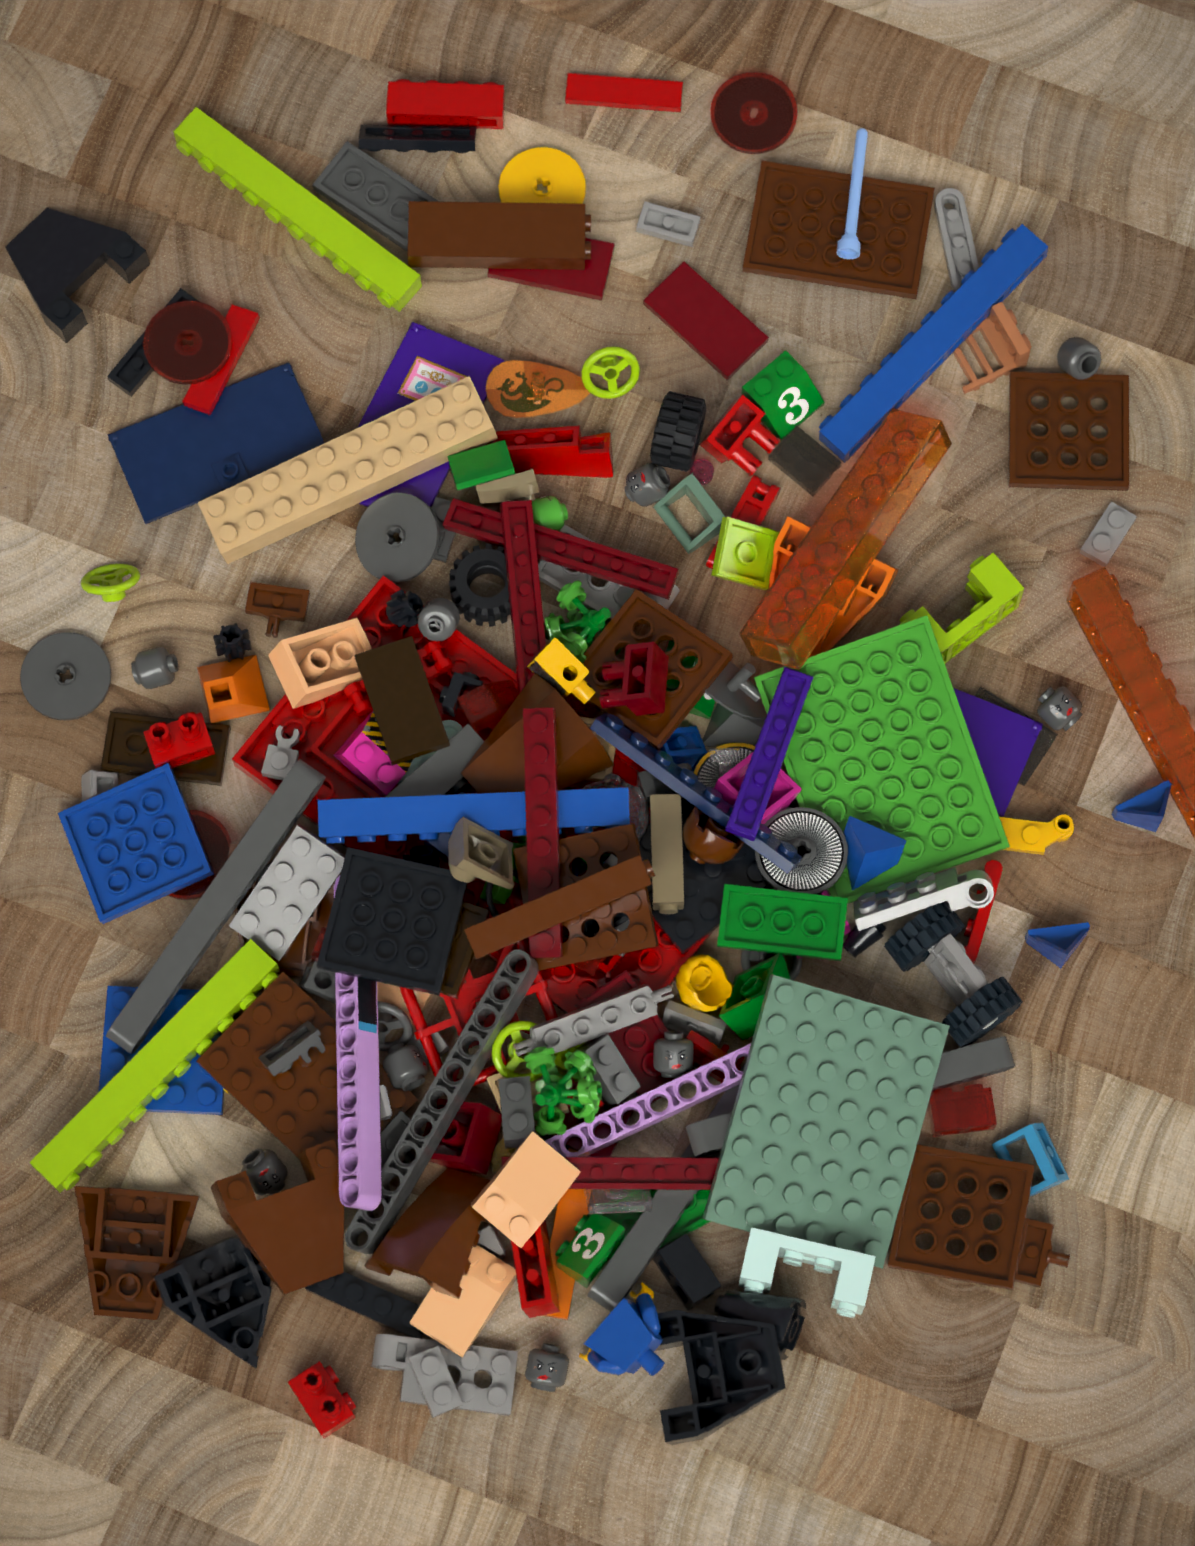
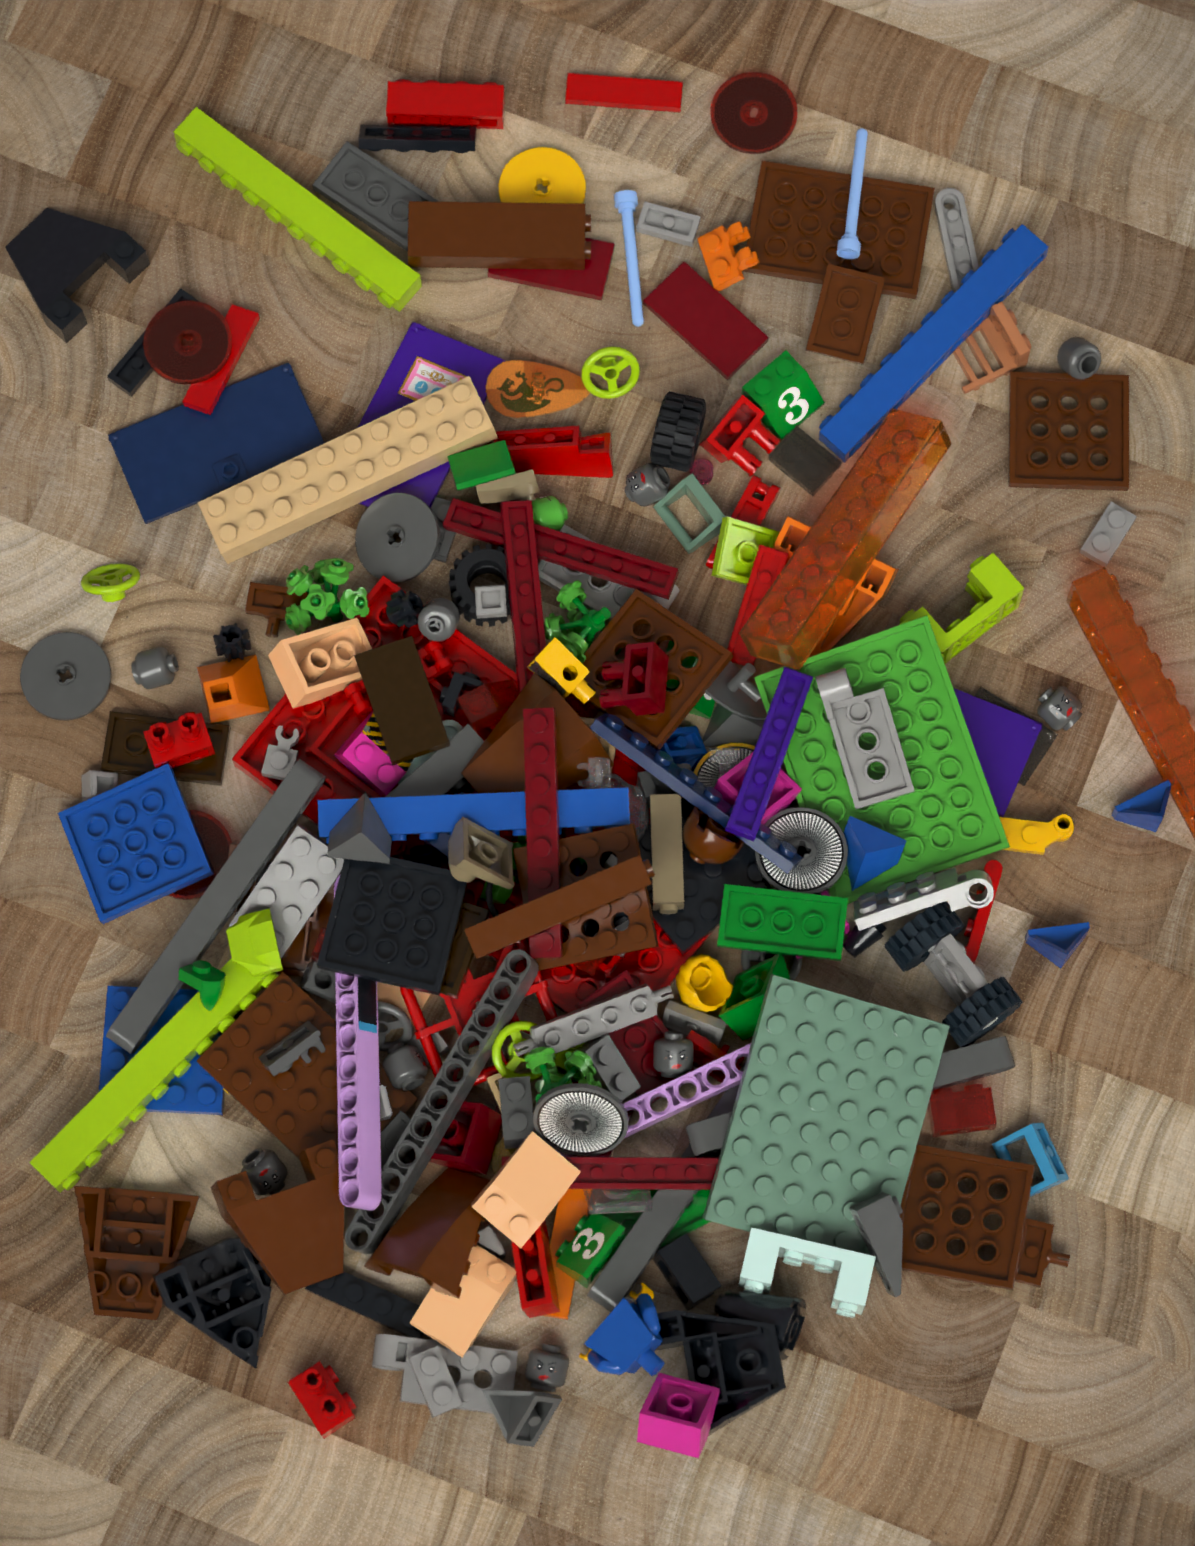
(205, 979): none -> green plate
(255, 943): none -> lime slope
(320, 602): none -> bright green plant
(360, 835): none -> dark grey slope
(490, 601): none -> light grey tile
(522, 1413): none -> dark grey slope
(561, 1106): none -> piece
(598, 771): none -> clear tile
(626, 202): none -> light blue piece
(677, 1415): none -> dark pink slope
(720, 257): none -> orange plate
(765, 570): none -> red tile
(845, 314): none -> reddish brown plate
(852, 718): none -> light grey hinge
(883, 1236): none -> dark grey slope

